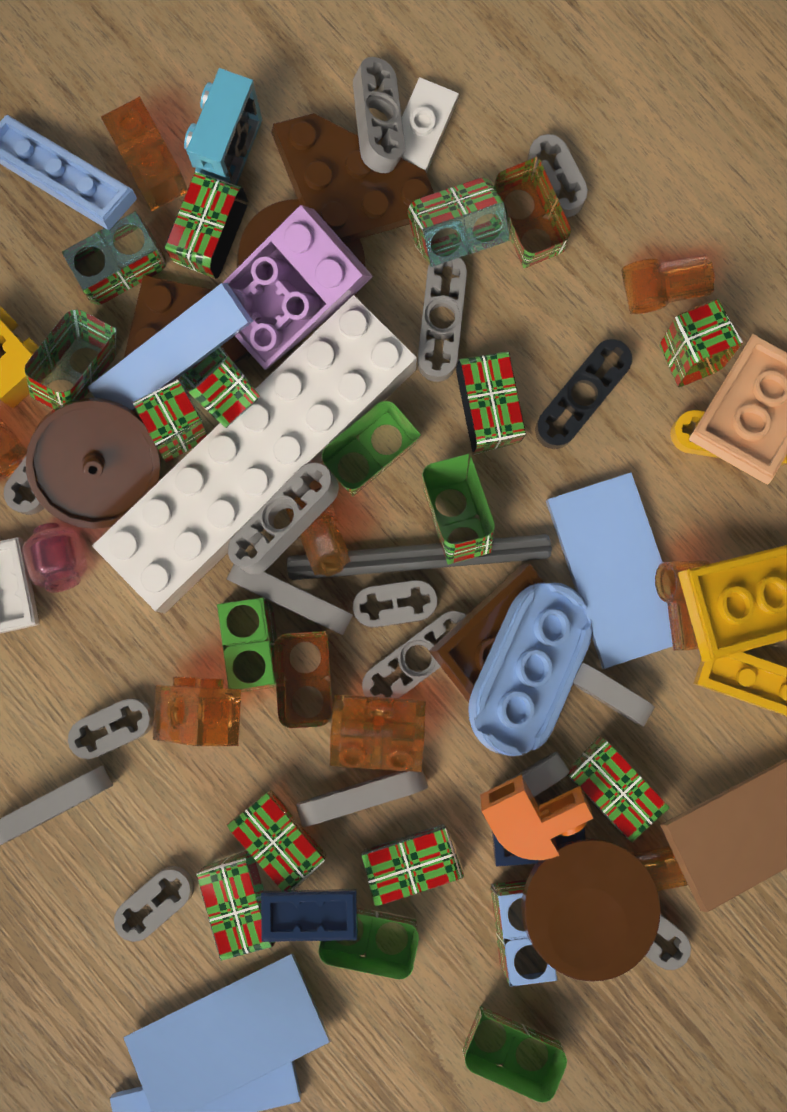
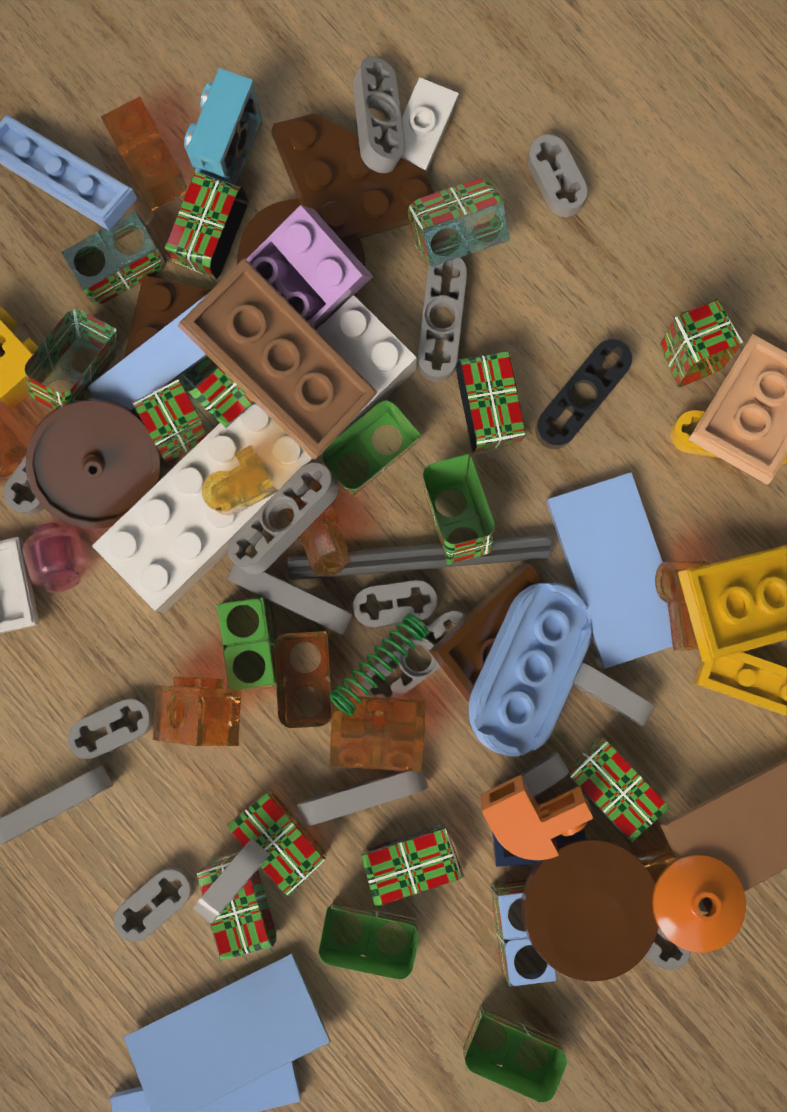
(231, 881): none -> light grey beam
(240, 488): none -> clear yellow leg
(277, 358): none -> medium nougat tile
(309, 915): dark blue plate -> none
(415, 627): none -> green piece
(545, 202): clear orange piece -> none
(655, 284): clear orange piece -> none
(678, 897): none -> orange dish

